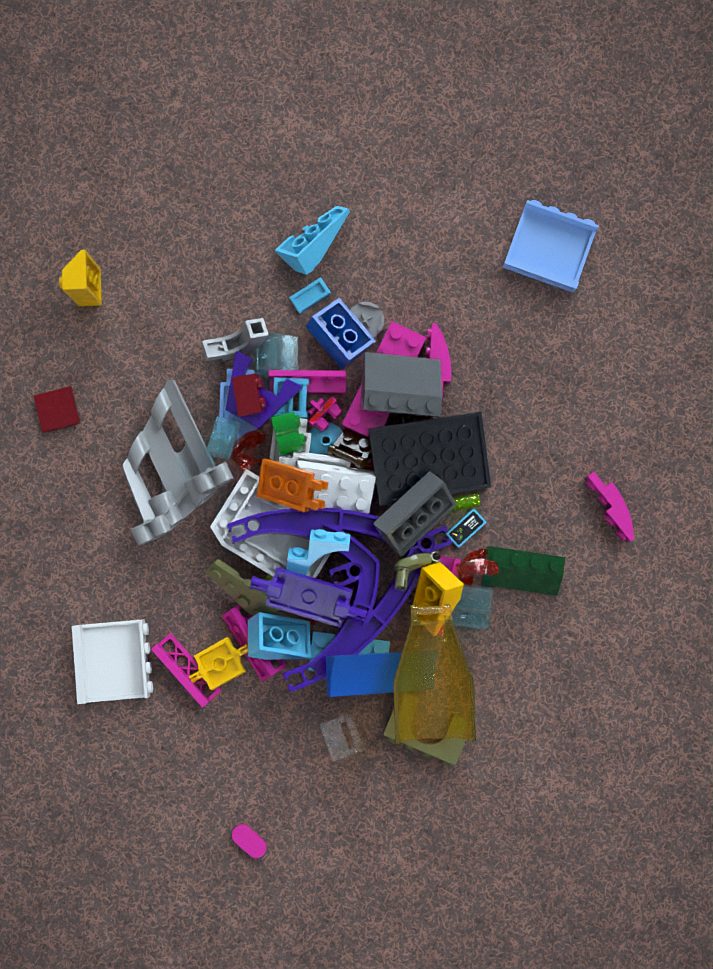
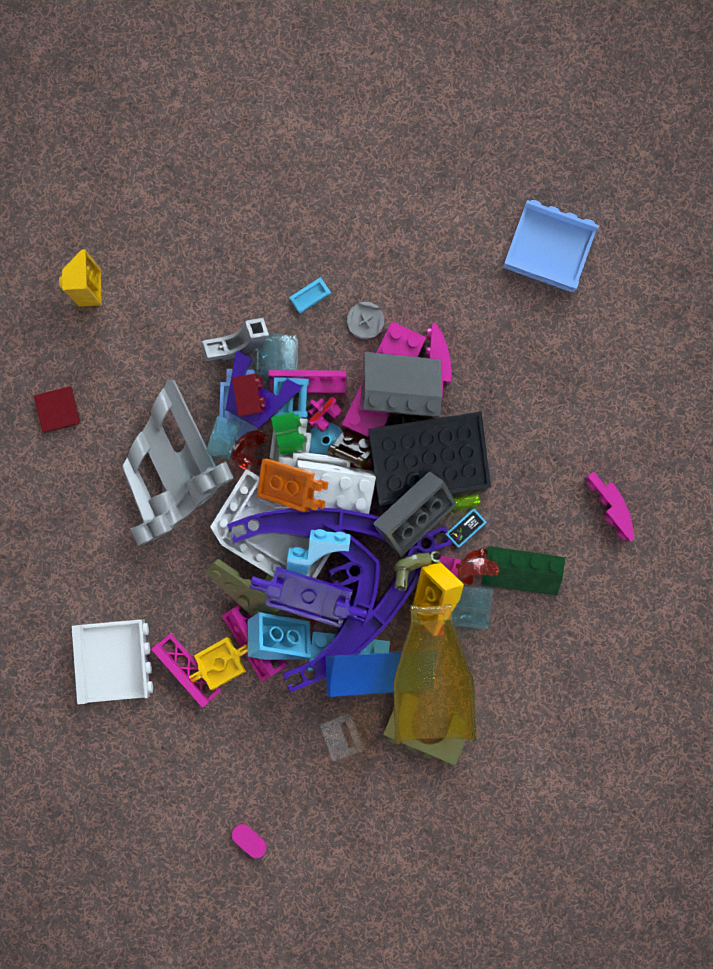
(309, 248): medium azure wedge -> none
(340, 333): blue slope -> none

